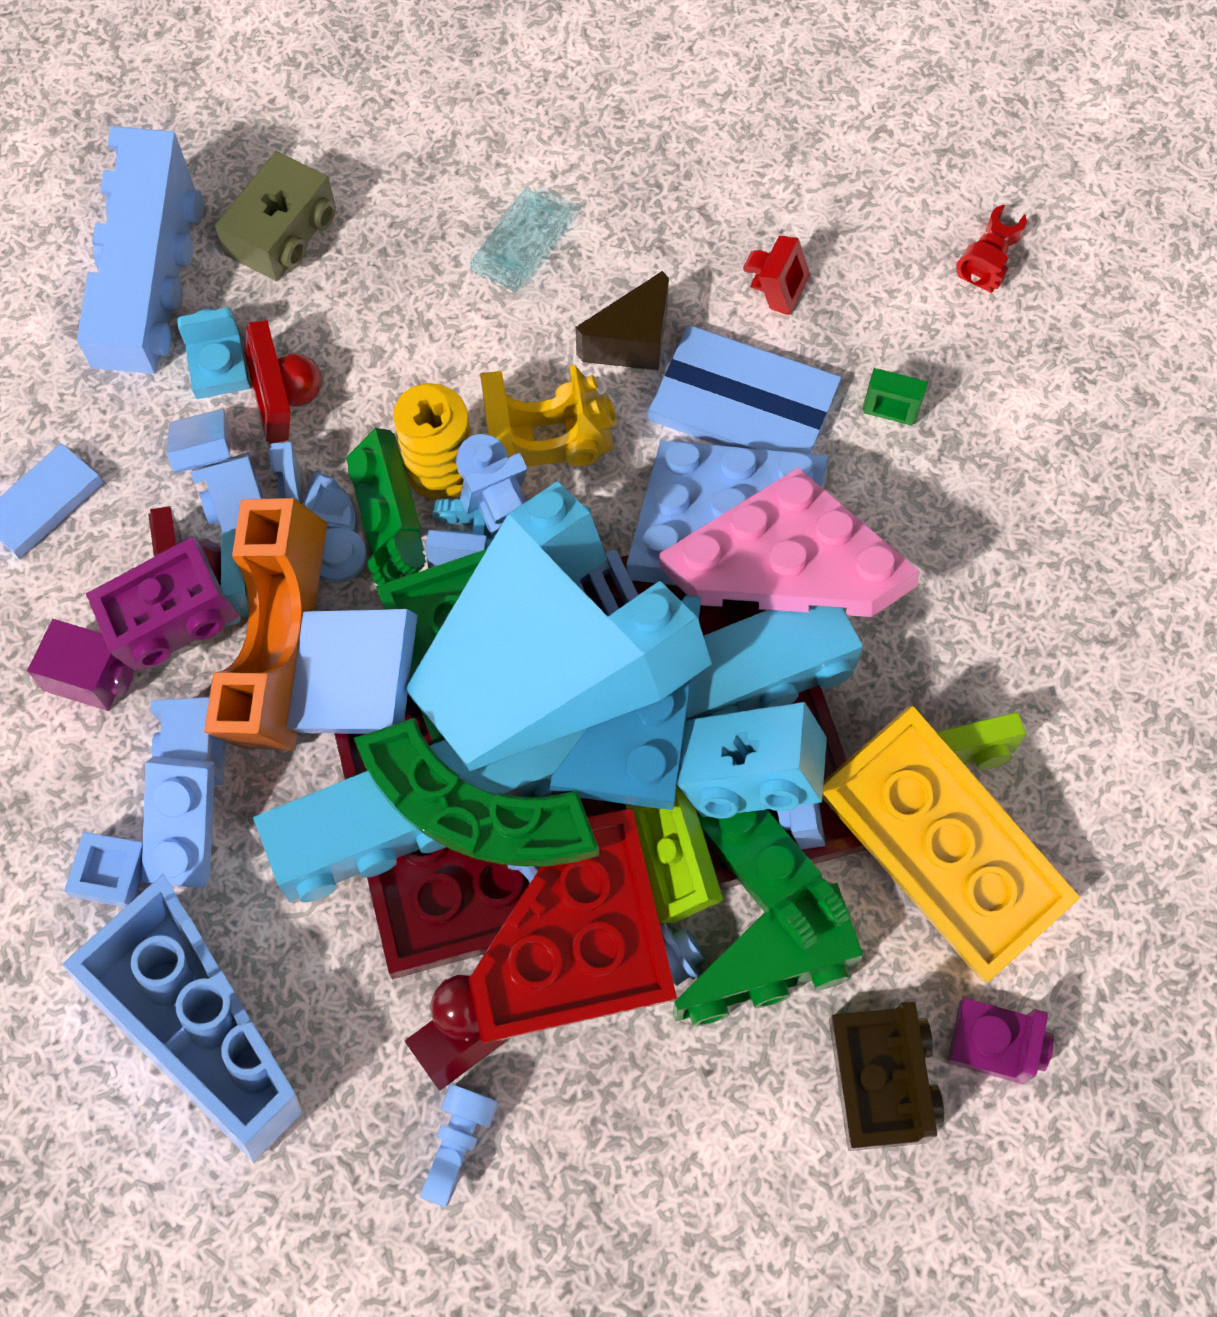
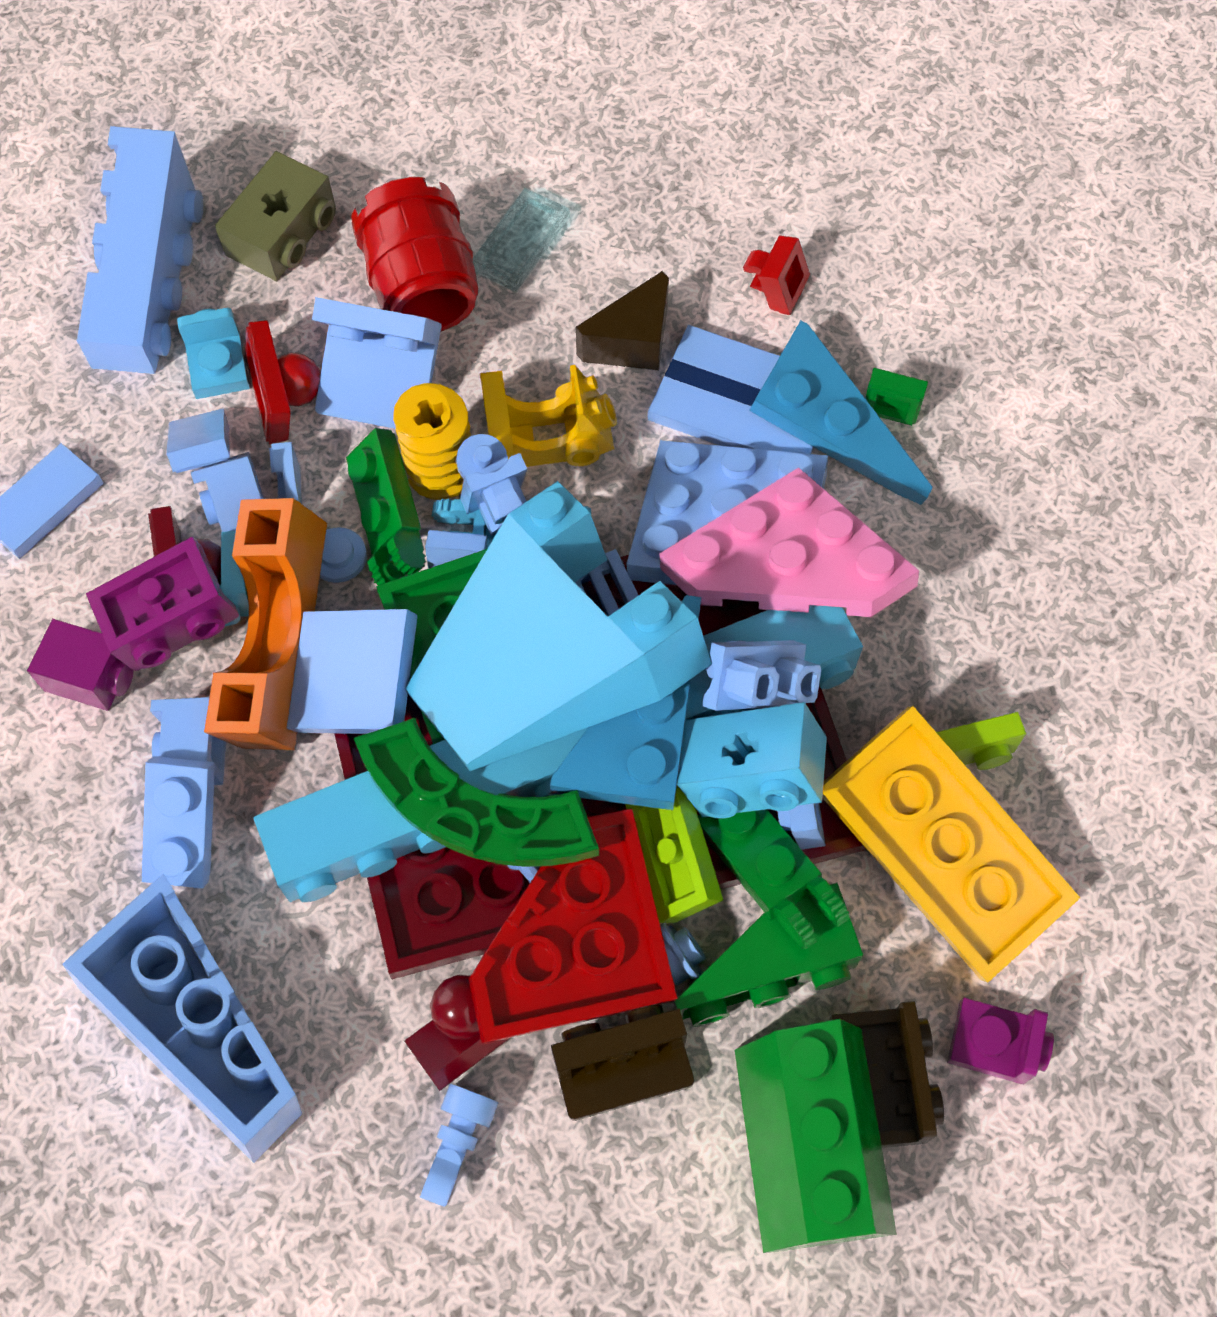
(105, 870): light blue plate -> none
(330, 502): light blue tile -> none
(371, 360): none -> light blue bracket
(417, 251): none -> red piece
(622, 1063): none -> dark brown bracket
(760, 675): none -> light blue hips
(813, 1137): none -> green slope
(824, 408): none -> dark azure wing
(988, 255): red piece -> none

